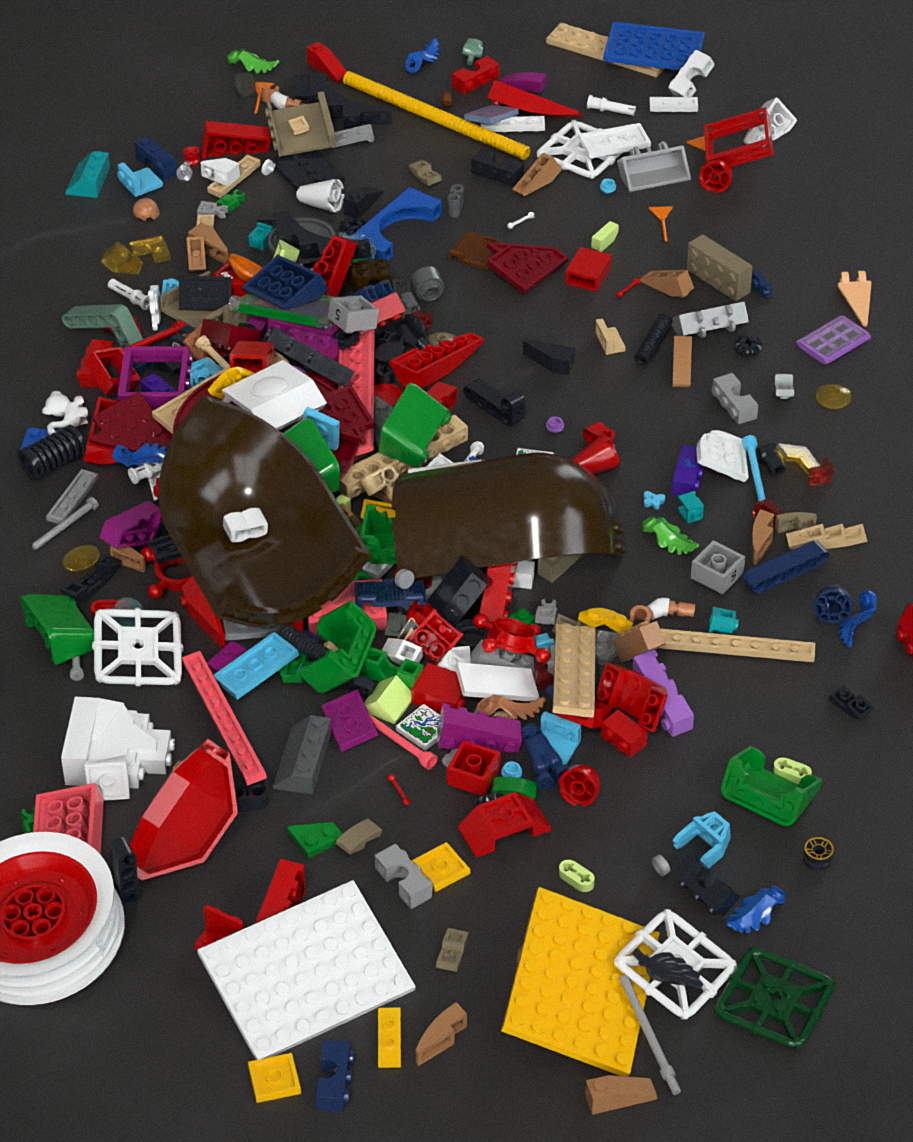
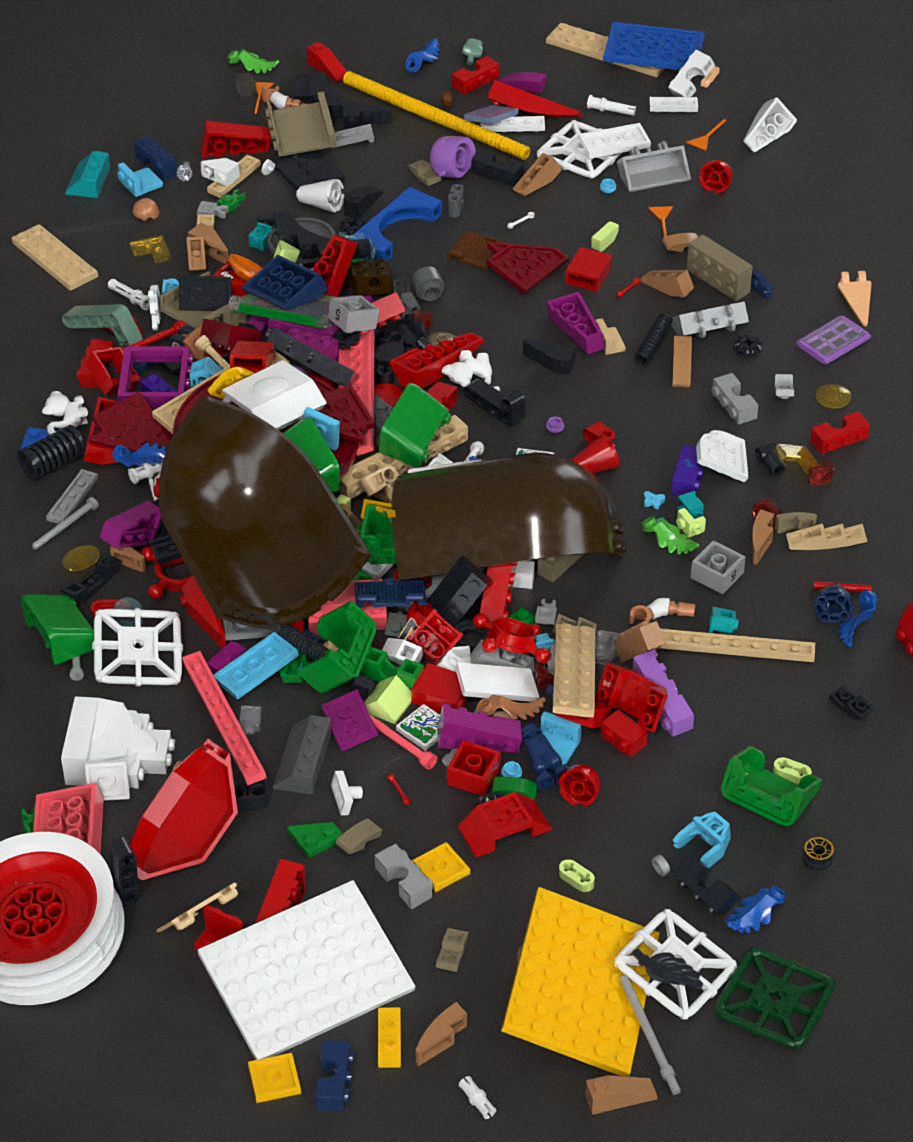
(54, 257): none -> tan plate
(121, 260): clear yellow slope -> none
(191, 155): red wheel -> none
(223, 897): none -> tan window
(245, 524): white brick -> none
(250, 719): none -> clear bracket
(298, 125): tan plate -> none
(343, 793): none -> white tile
(375, 292): dark blue arch -> none
(404, 578): light grey tile -> none
(452, 156): none -> medium lavender piece
(462, 371): none -> white animal
(477, 1097): none -> white pin
(576, 320): none -> magenta wedge
(600, 616): yellow plate -> none
(678, 241): none -> medium nougat slope
(690, 525): none -> yellowish green bracket
(710, 77): none -> light nougat axle
(736, 124): red window -> none
(749, 444): medium azure piece -> none
(786, 567): dark blue beam -> none
(828, 438): none -> red arch
(849, 587): none -> red bar

